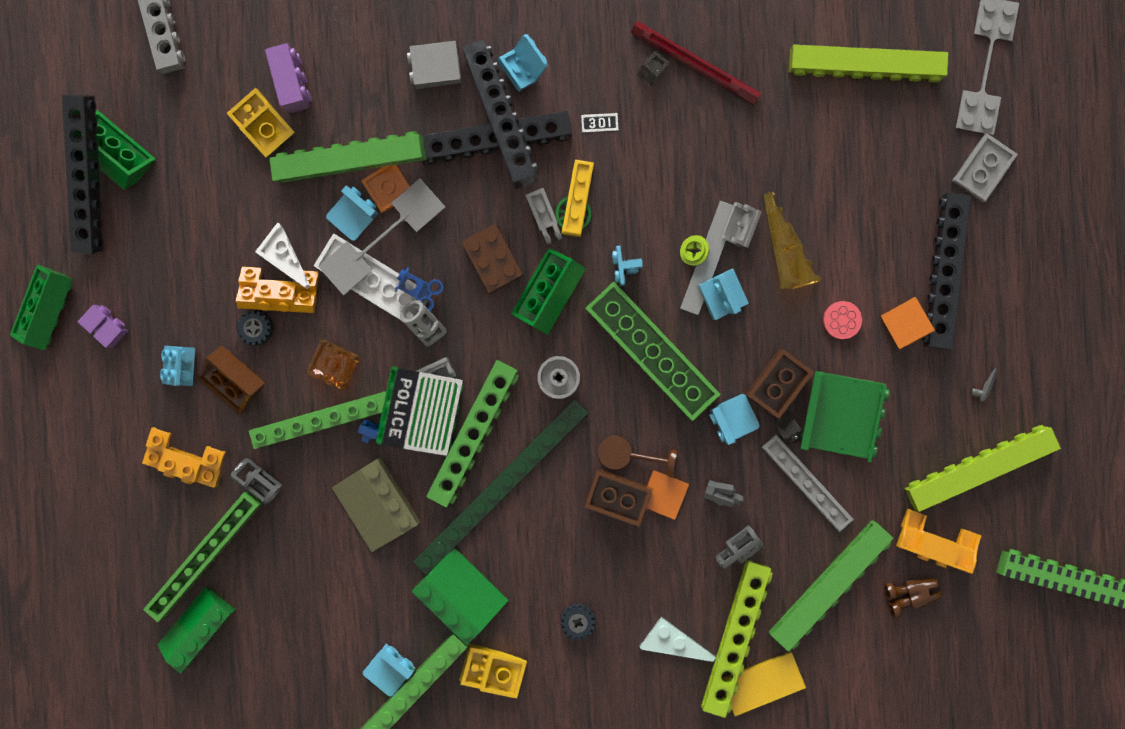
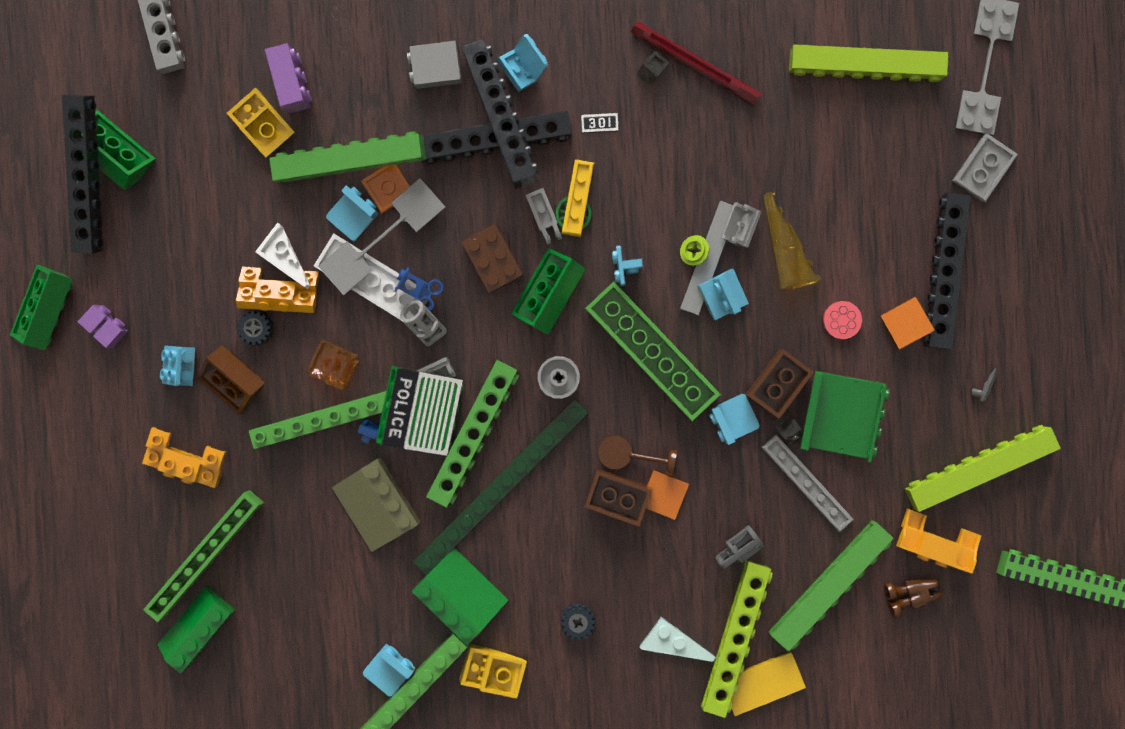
(254, 477): dark grey piece -> none
(722, 494): dark grey rock -> none

